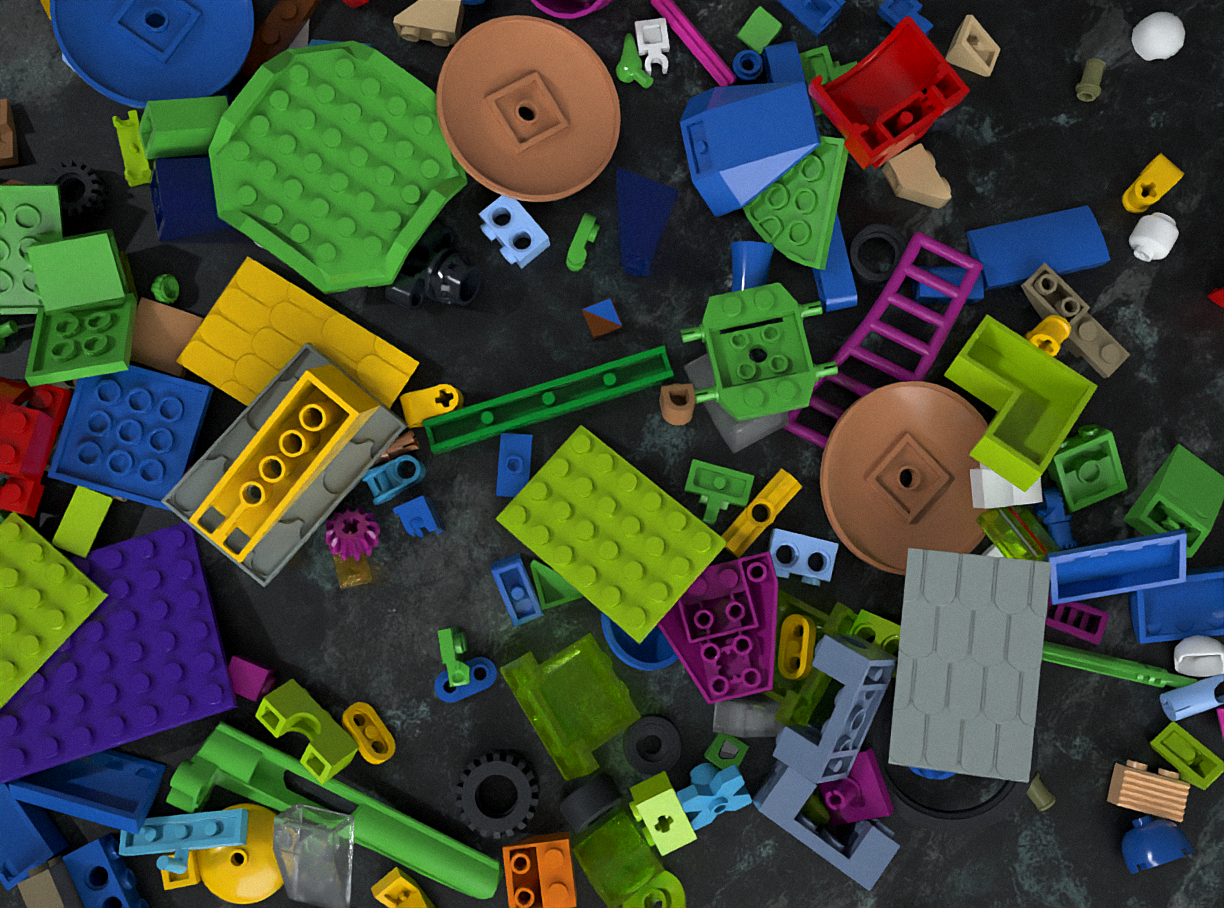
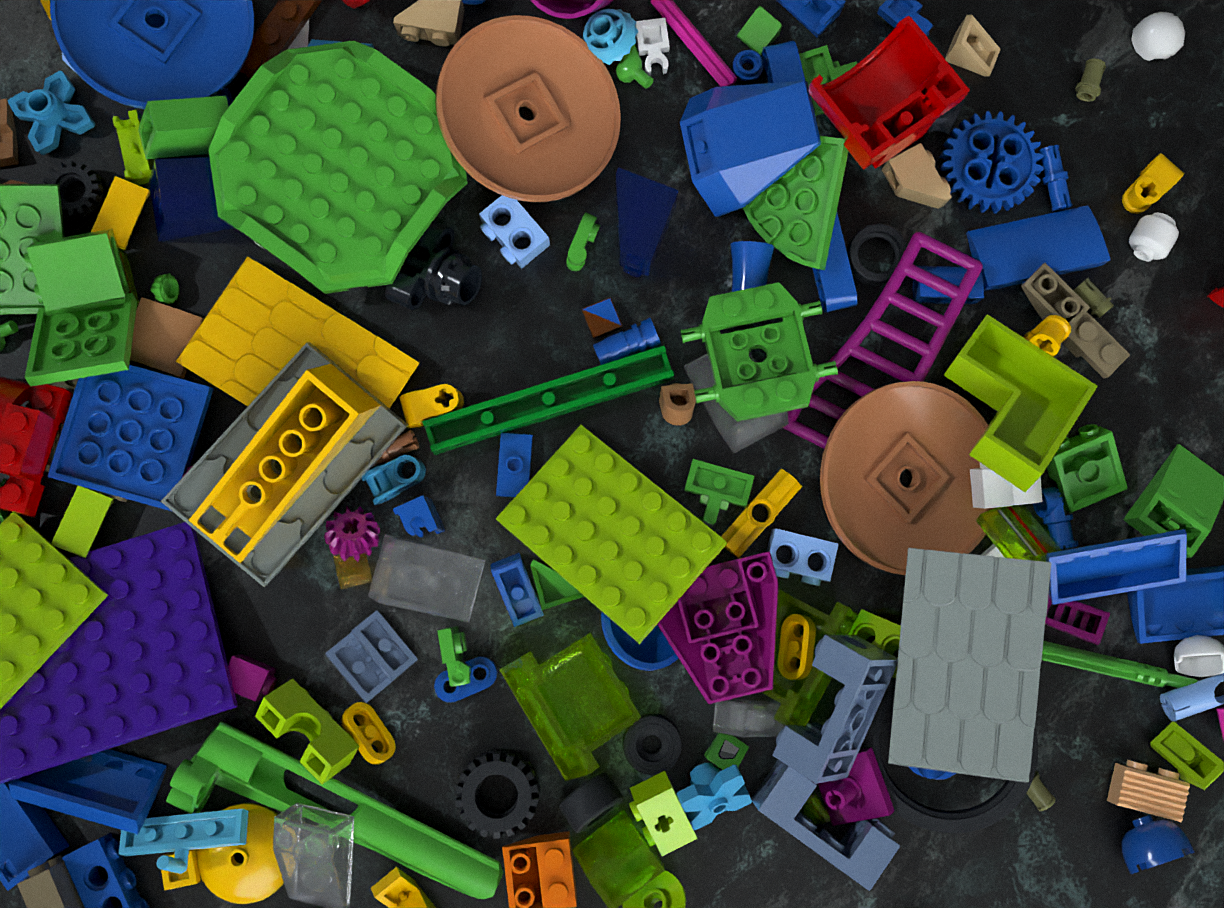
(51, 112): none -> dark azure plant
(121, 210): none -> yellow hinge
(371, 656): none -> sand blue slope
(426, 578): none -> clear slope
(610, 34): none -> medium azure piece
(628, 342): none -> blue axle
(1018, 168): none -> blue gear
(1055, 178): none -> blue pin
(1093, 298): none -> olive pin

